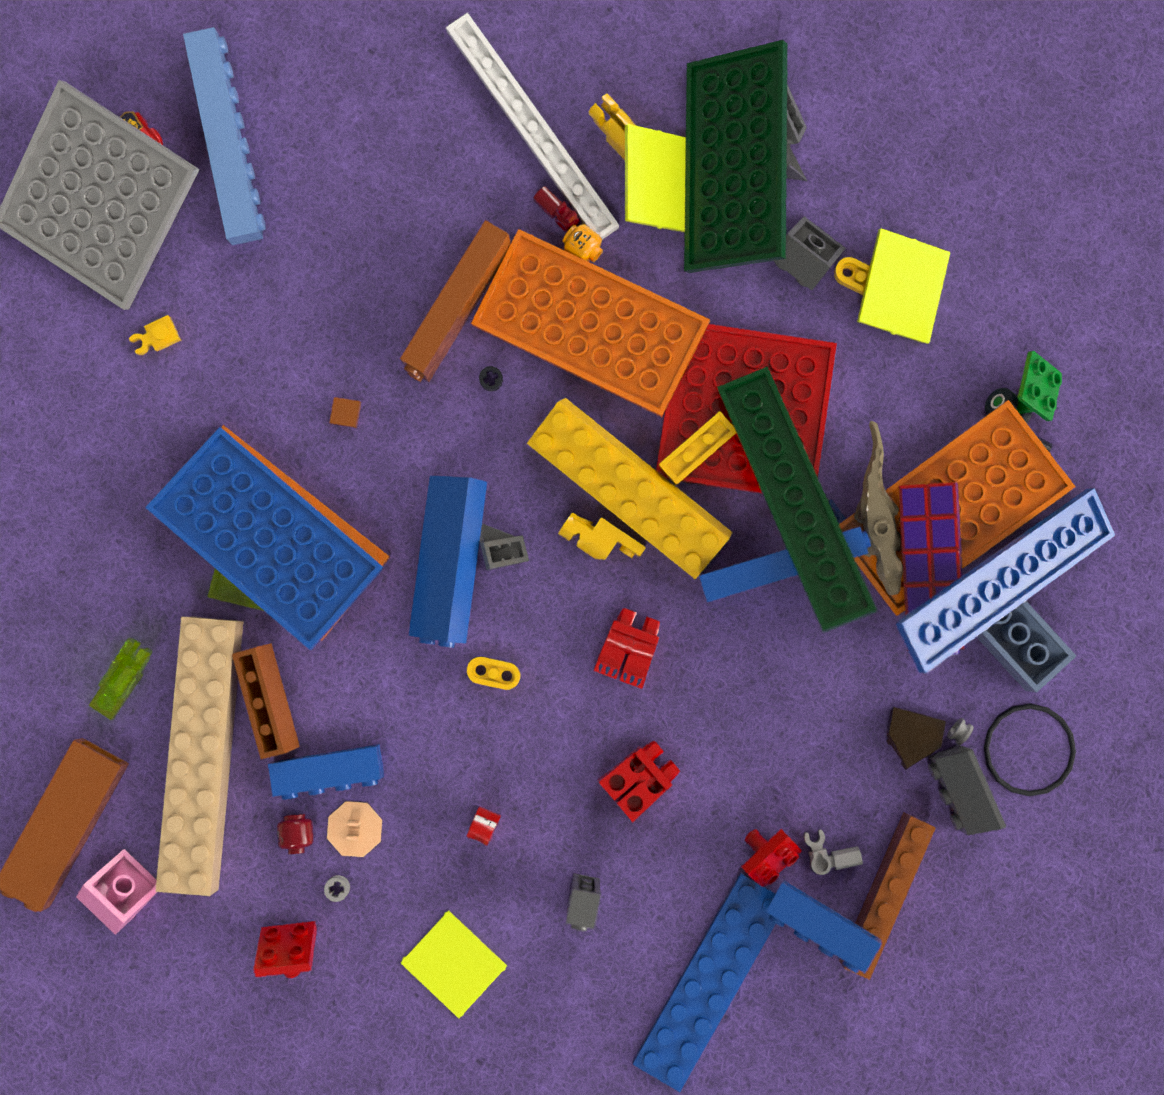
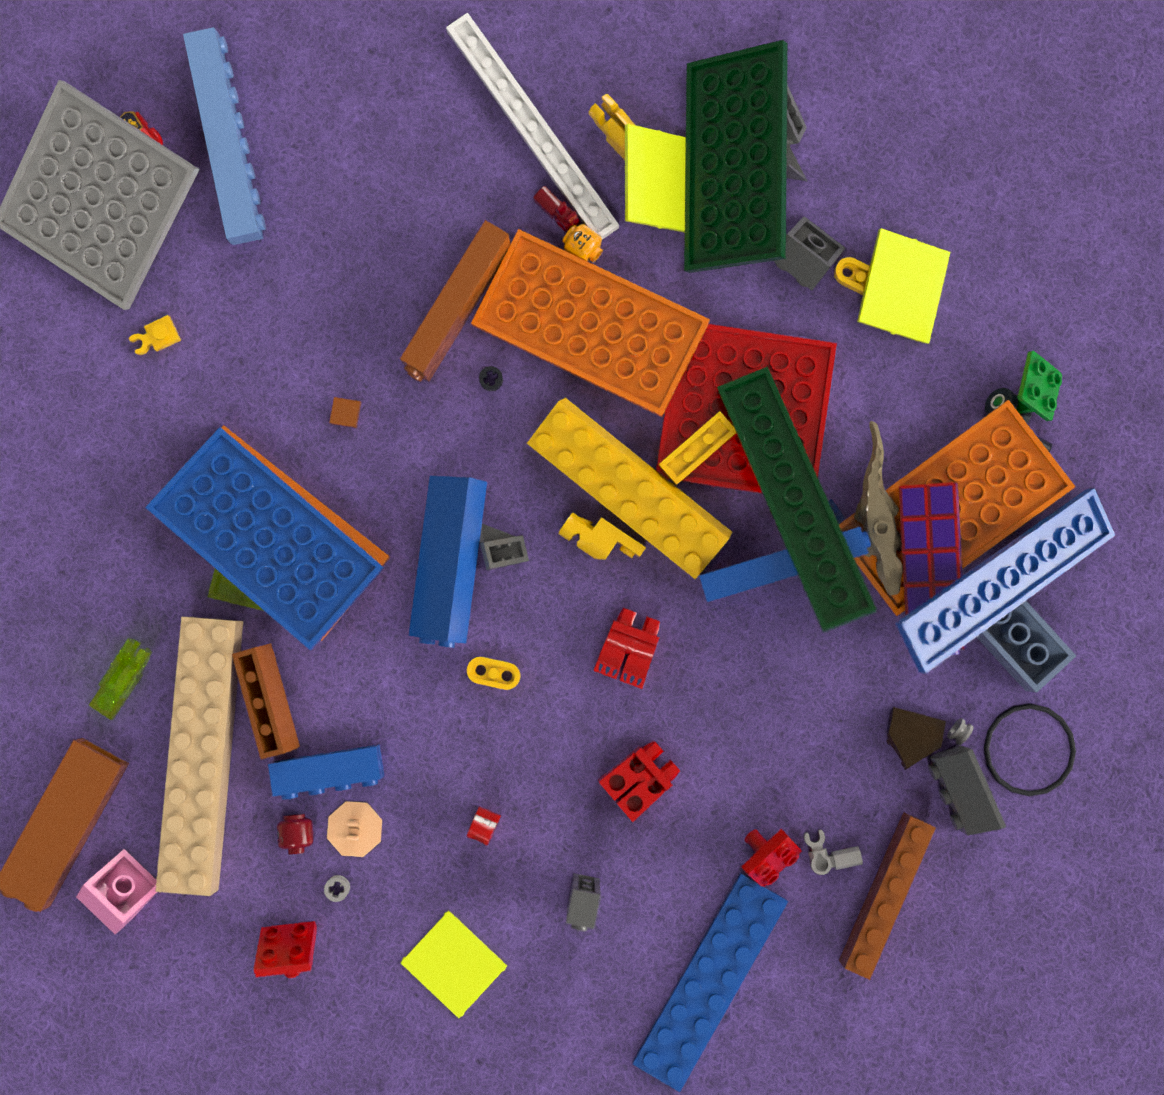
(823, 926): blue brick -> none

